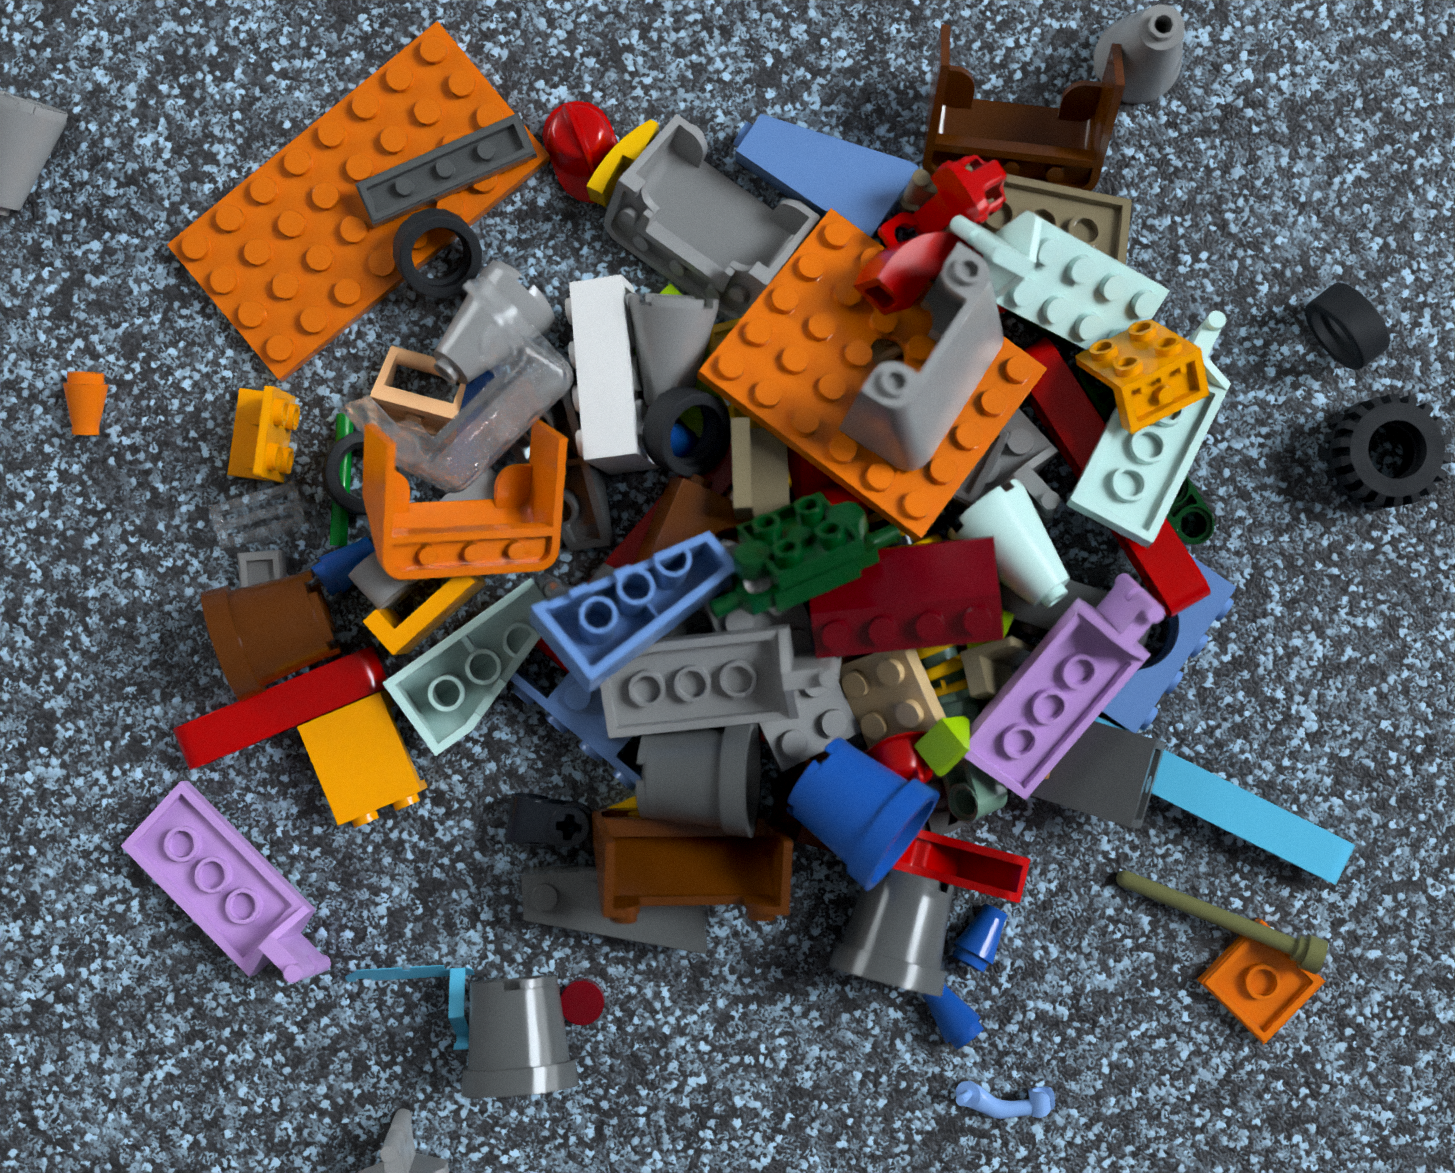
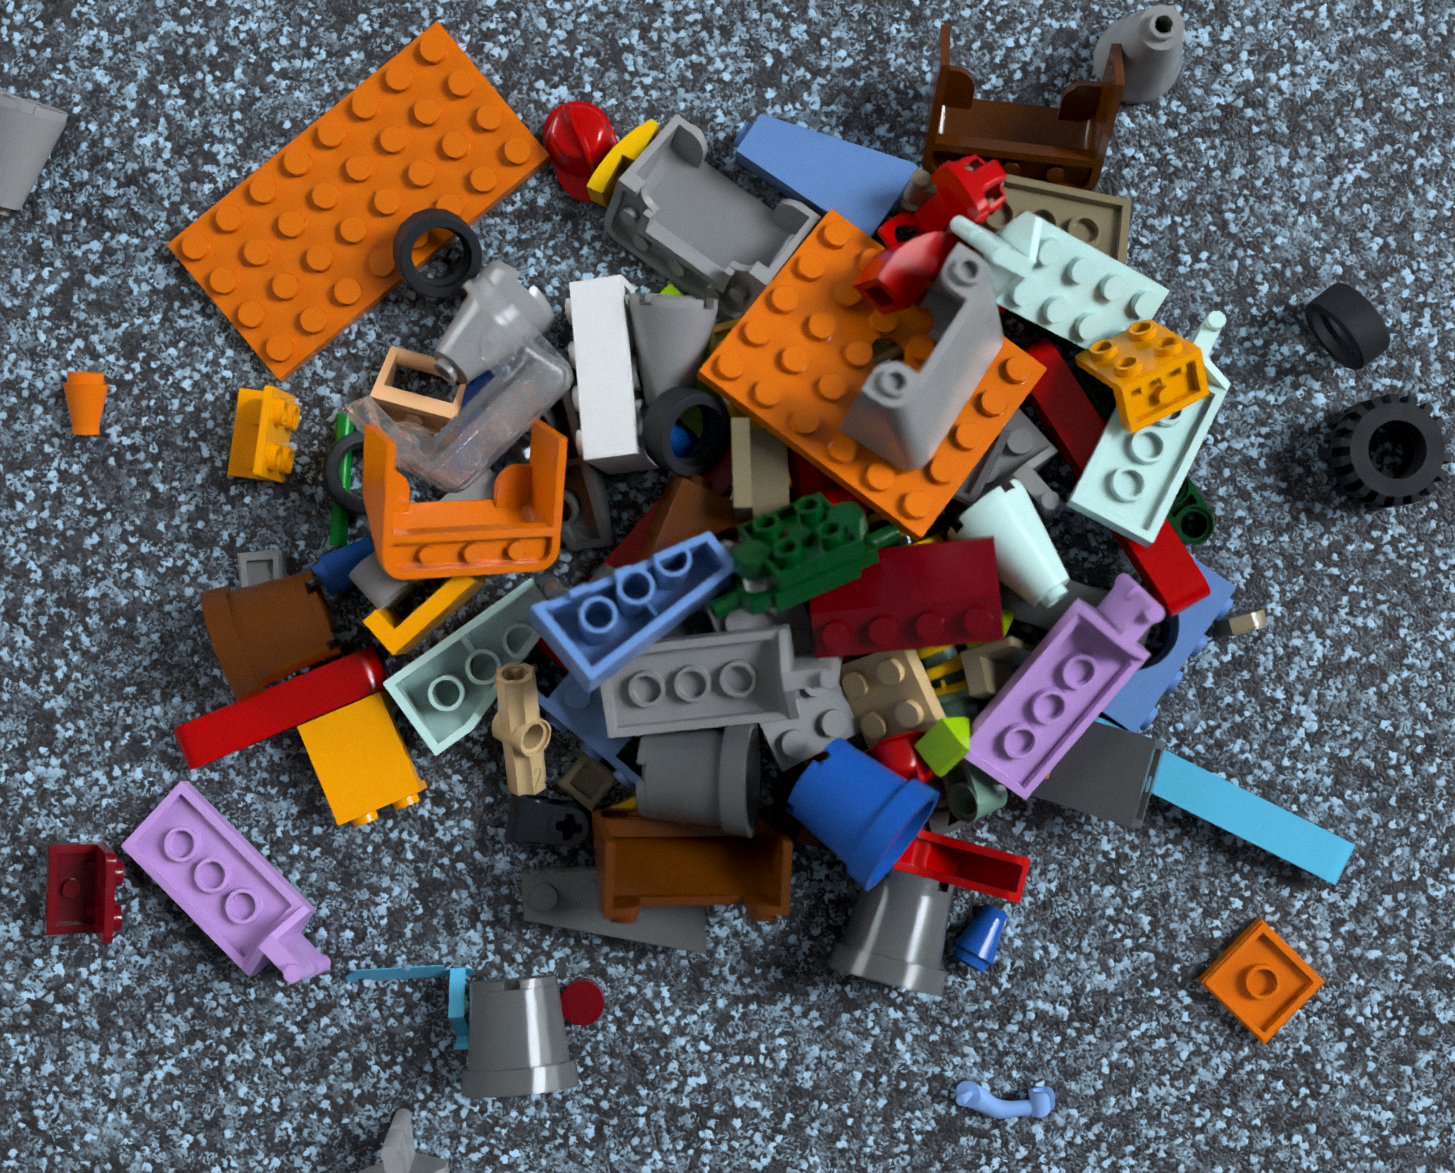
(83, 890): none -> dark red bracket
(295, 505): clear tile -> none
(446, 170): dark grey tile -> none
(521, 729): none -> tan piece
(588, 781): none -> dark tan tile
(954, 1018): blue cone -> none
(1241, 623): none -> dark tan tile
(1306, 951): olive piece -> none

